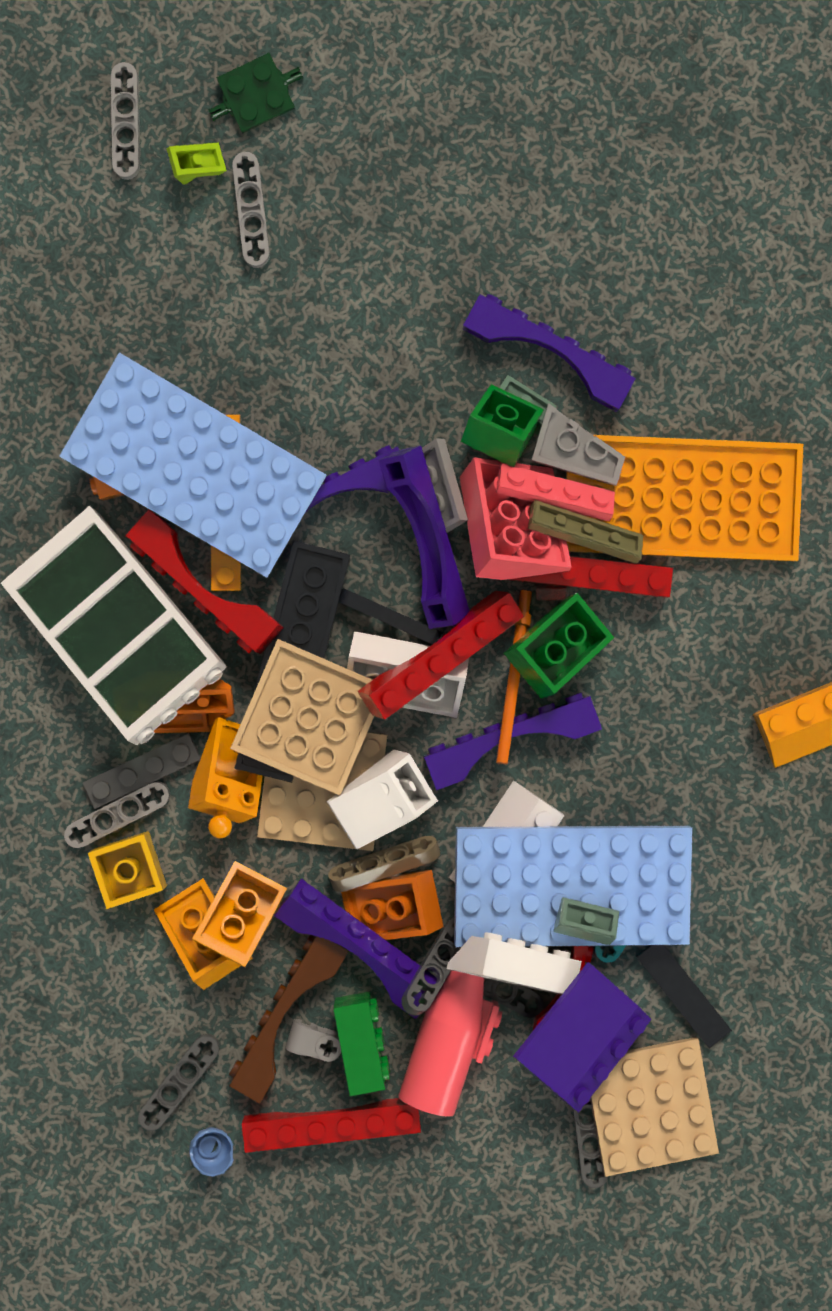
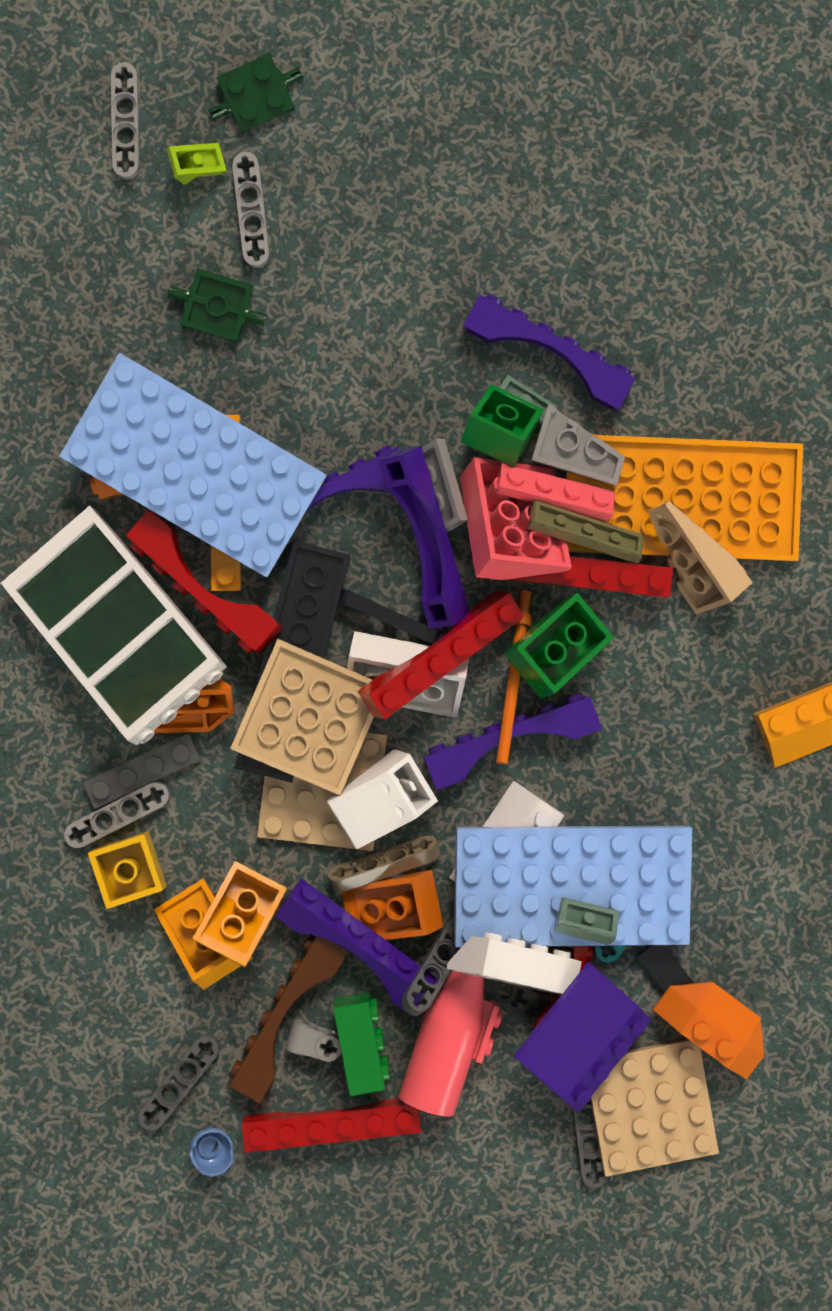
(217, 305): none -> dark green plate
(218, 776): light orange slope -> none
(551, 592): clear red tile -> none
(705, 568): none -> tan wedge
(715, 1024): none -> orange wedge

